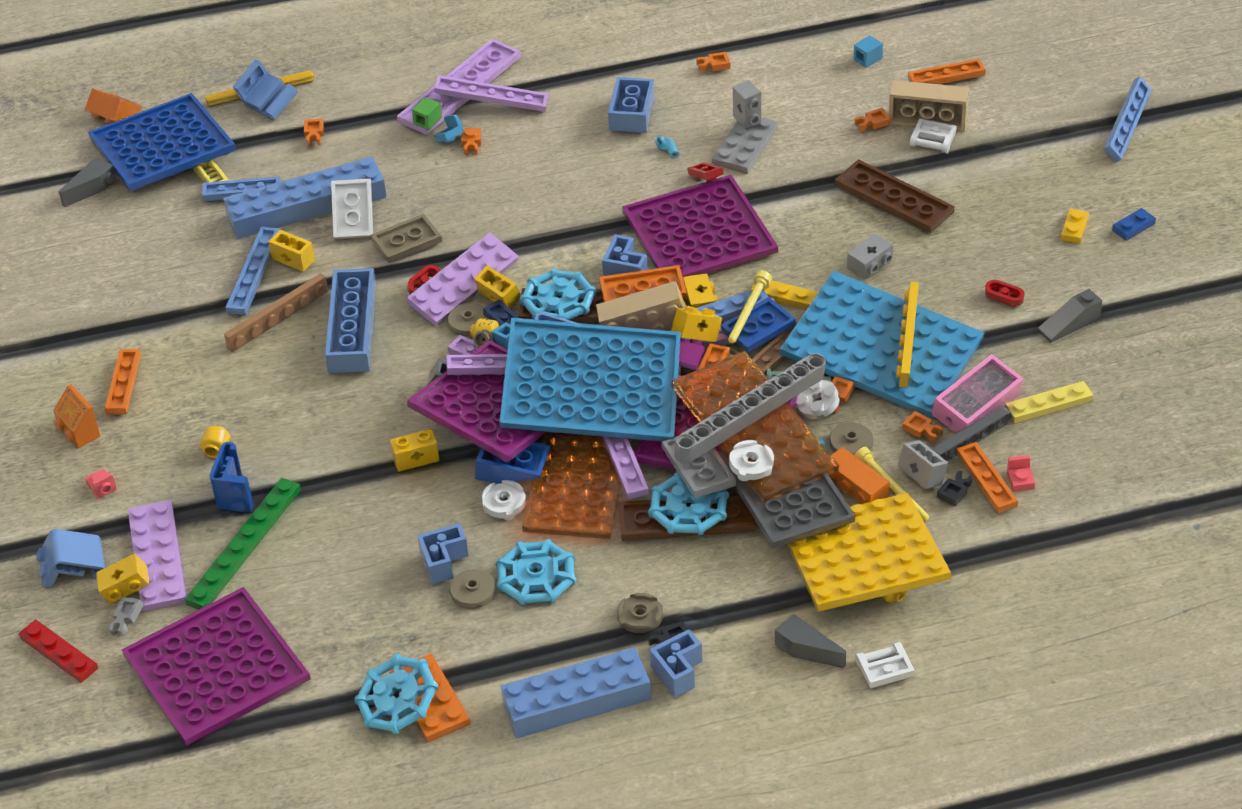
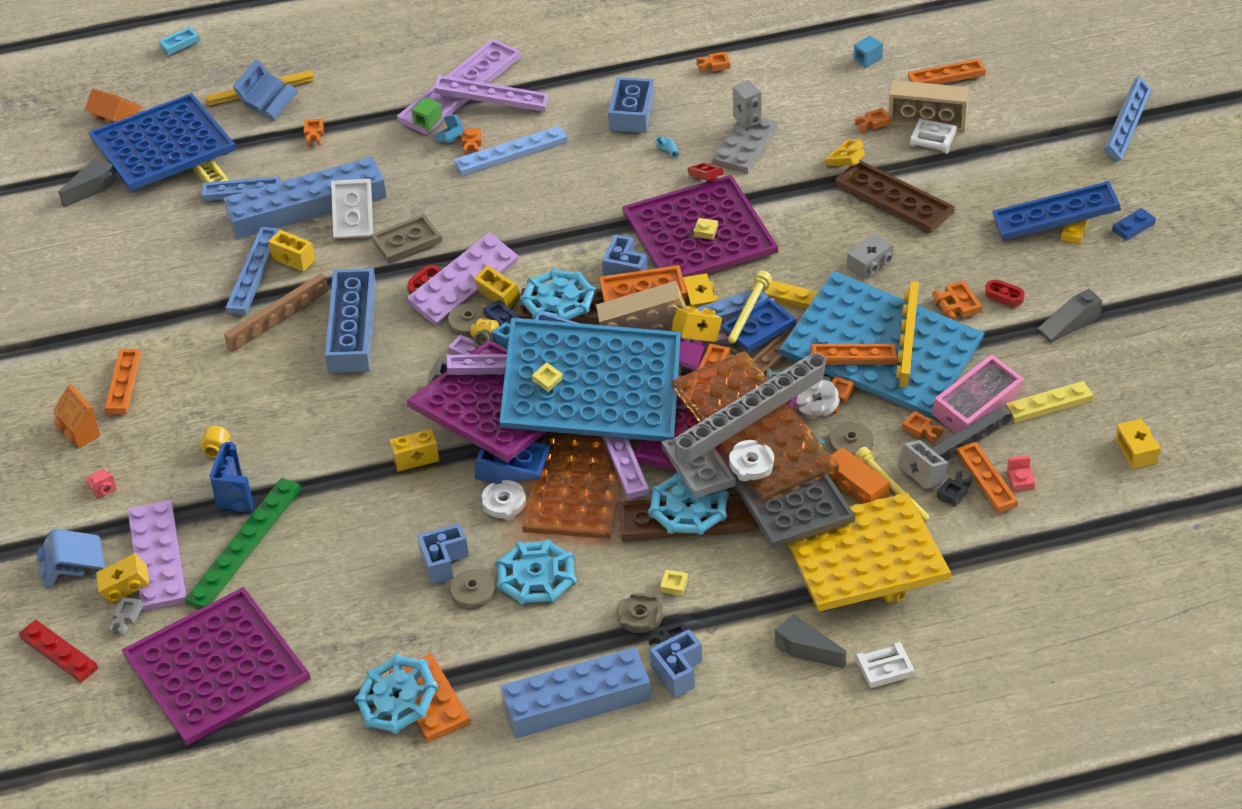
(179, 40): none -> medium azure plate
(510, 150): none -> light blue plate
(547, 377): none -> light yellow plate
(674, 582): none -> light yellow plate
(705, 228): none -> light yellow plate
(846, 154): none -> yellow plate
(856, 354): none -> orange tile
(962, 299): none -> orange plate
(1056, 210): none -> blue plate
(1137, 443): none -> yellow brick

